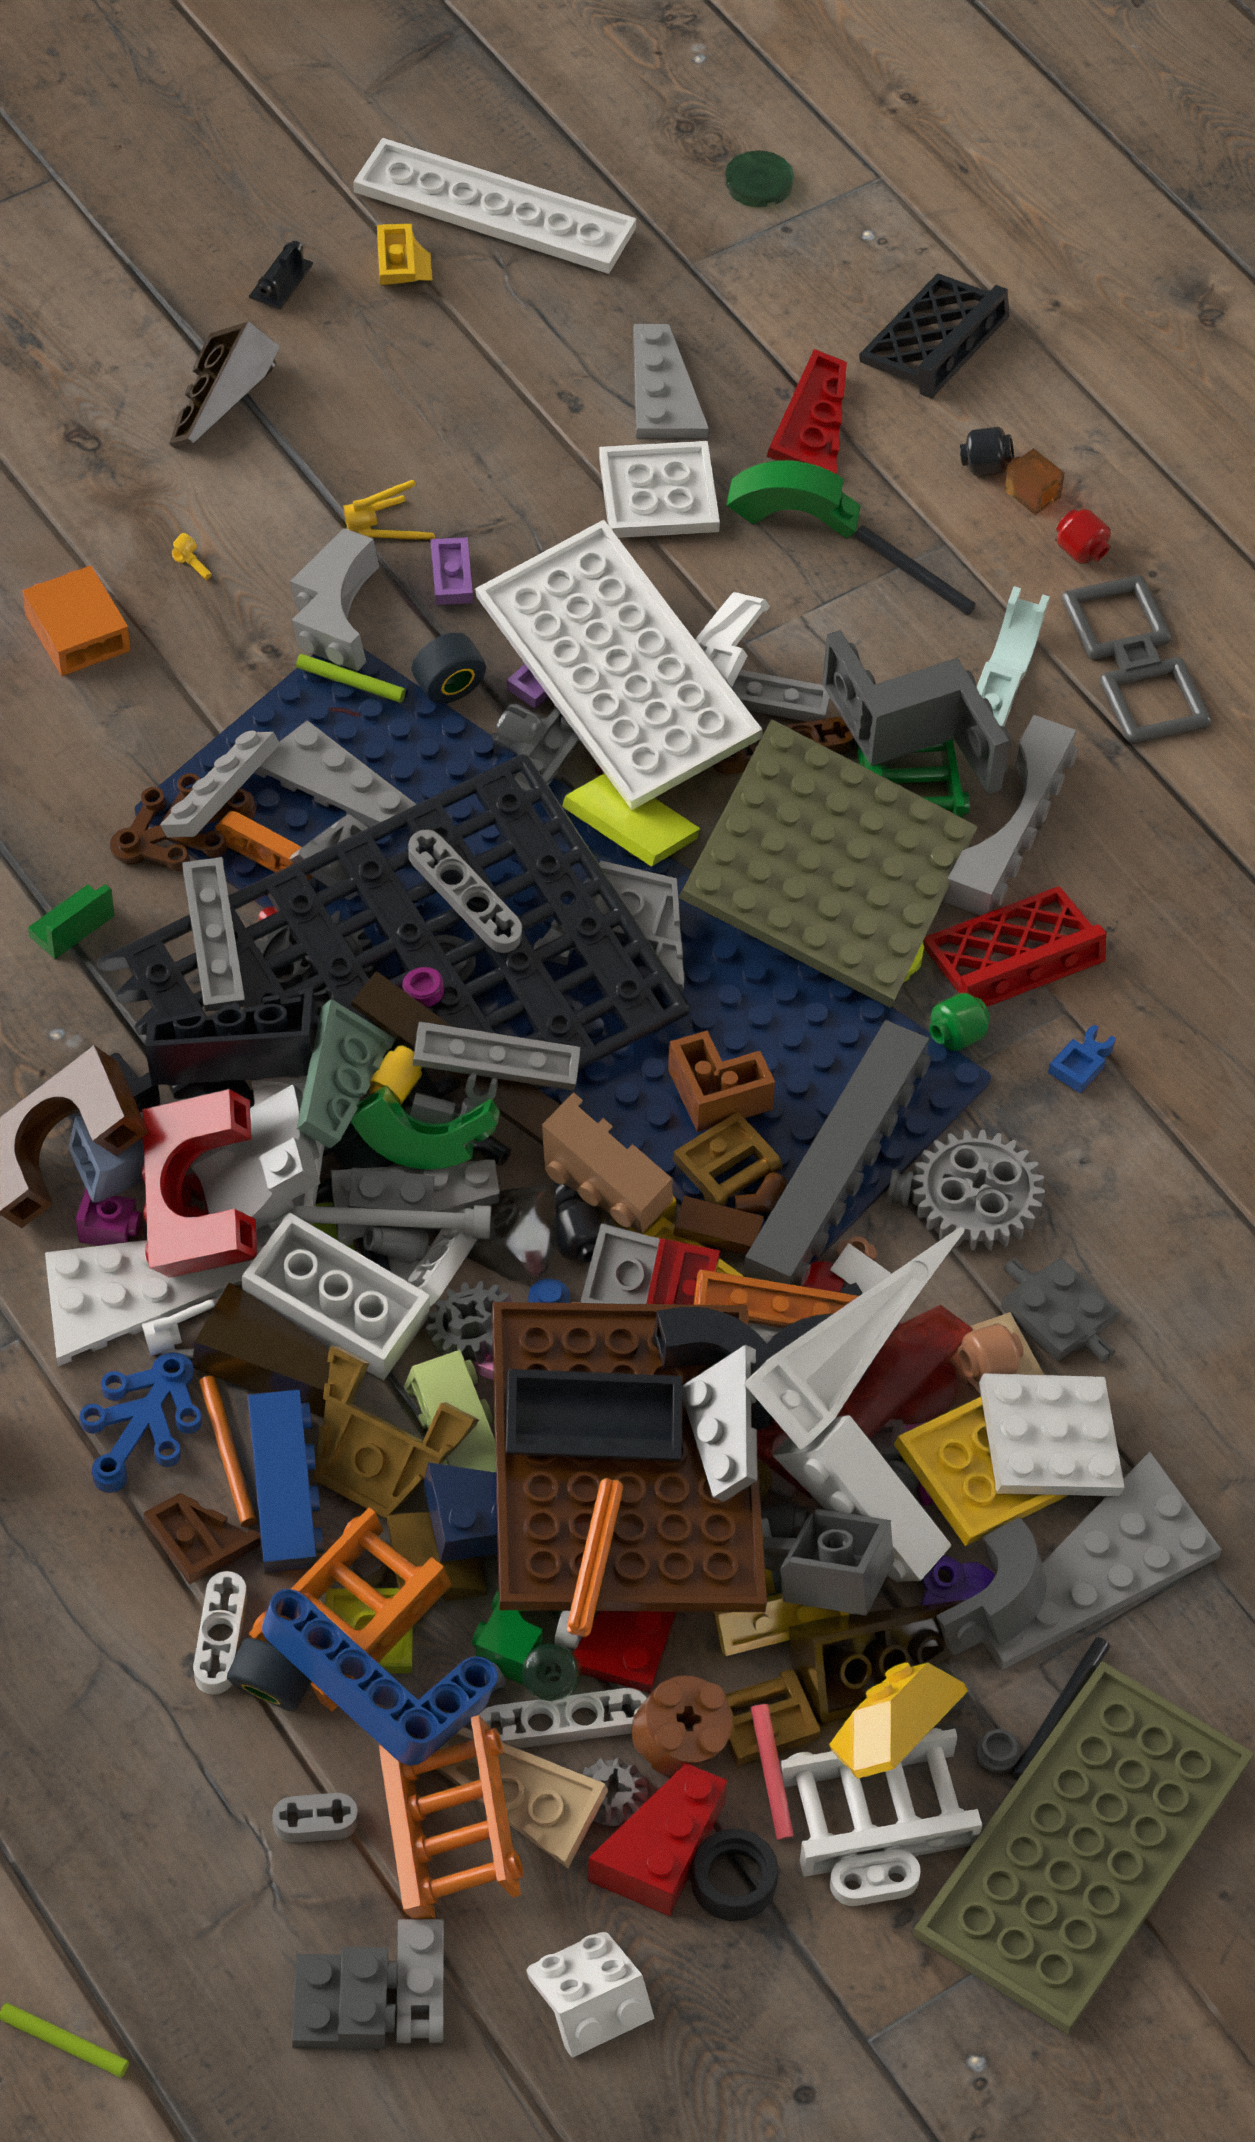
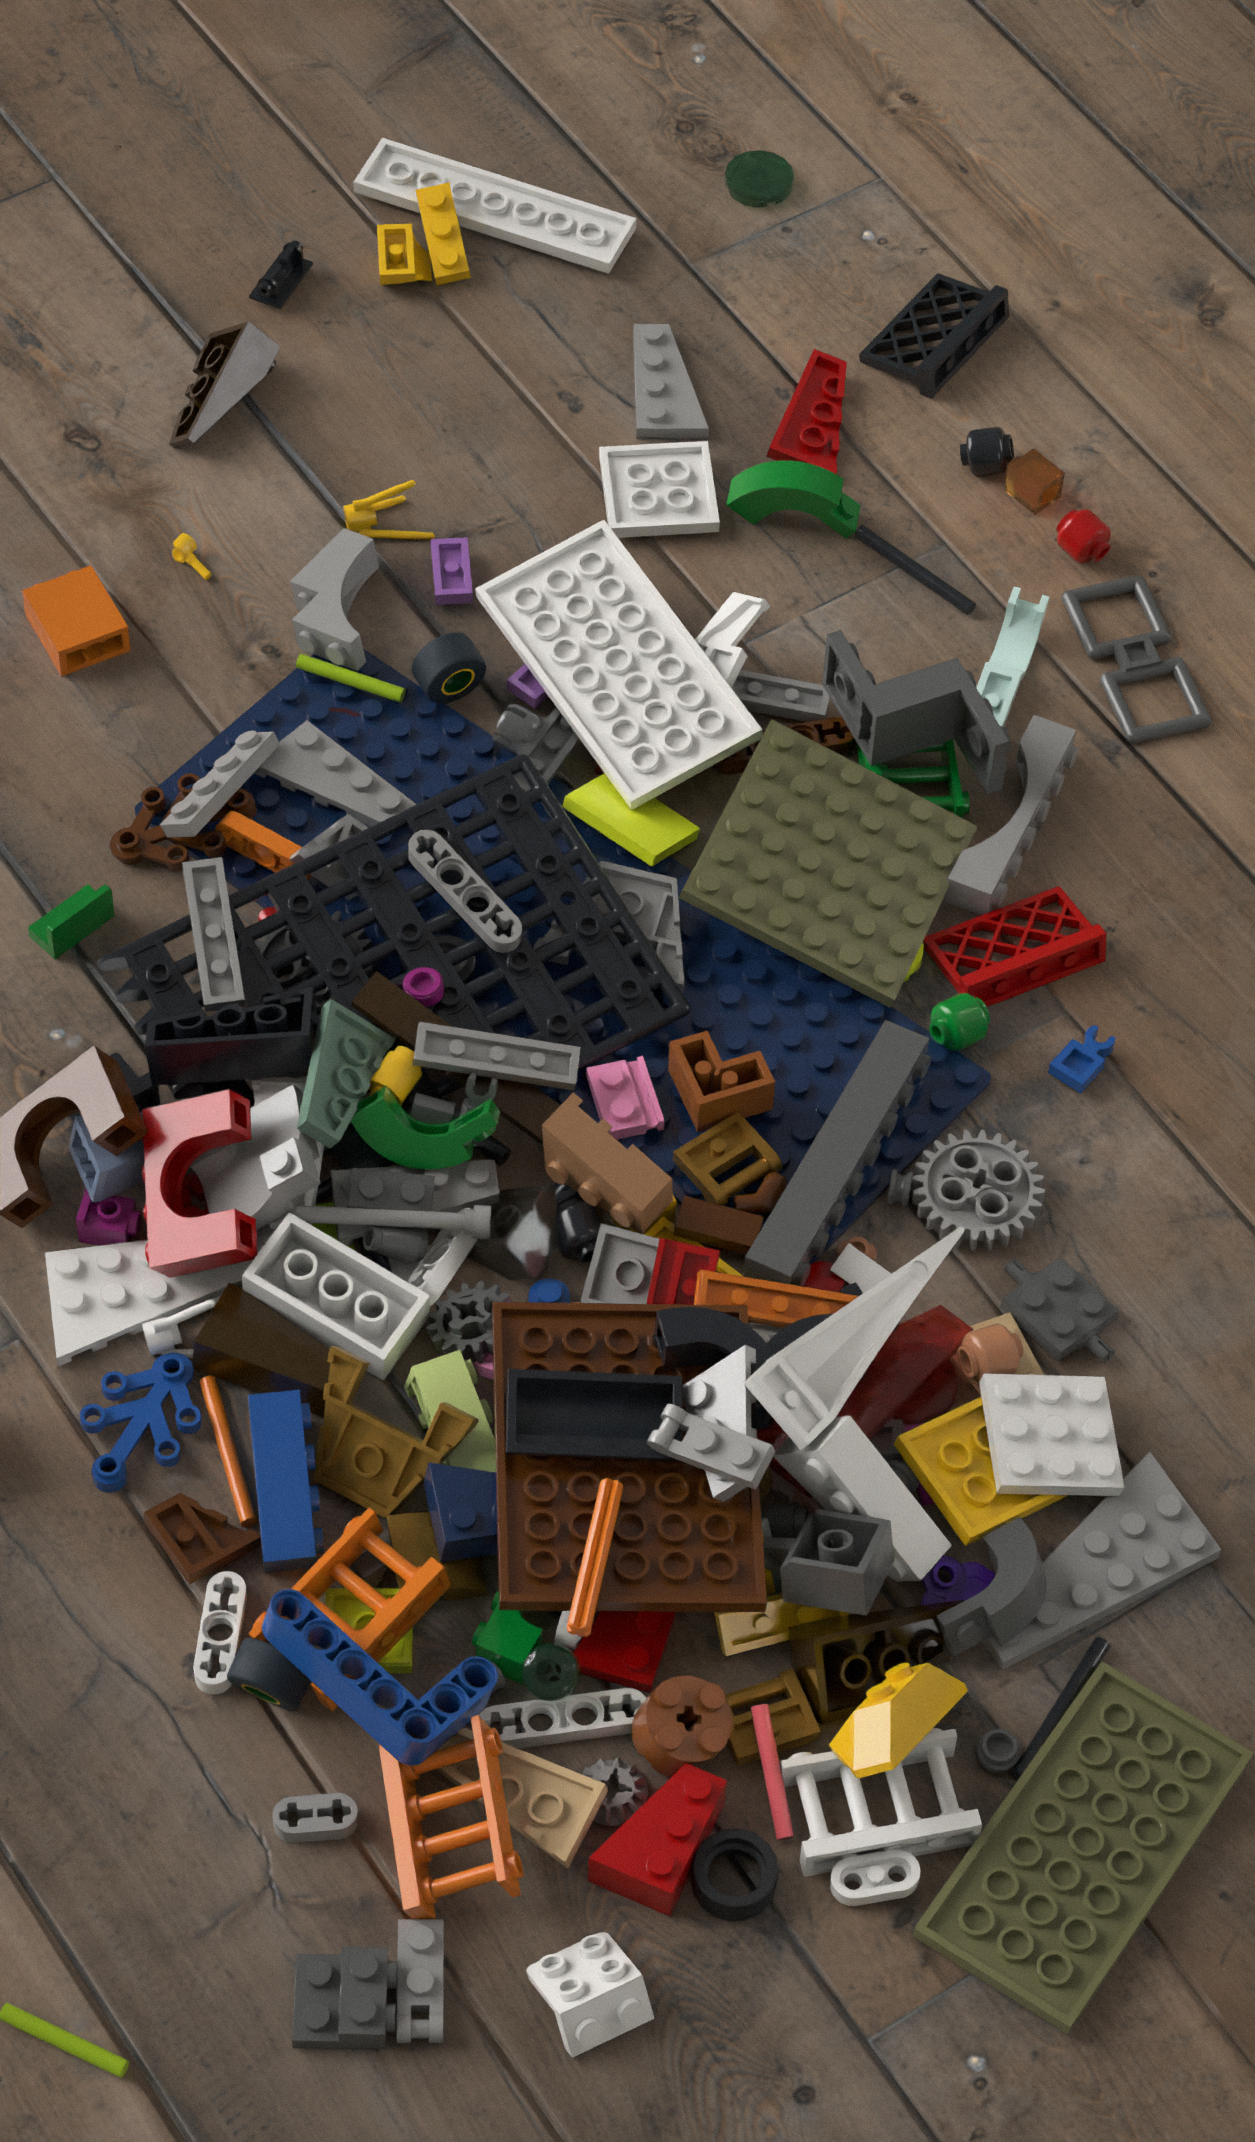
(443, 233): none -> yellow plate
(625, 1097): none -> bright pink plate
(712, 1447): none -> light grey plate

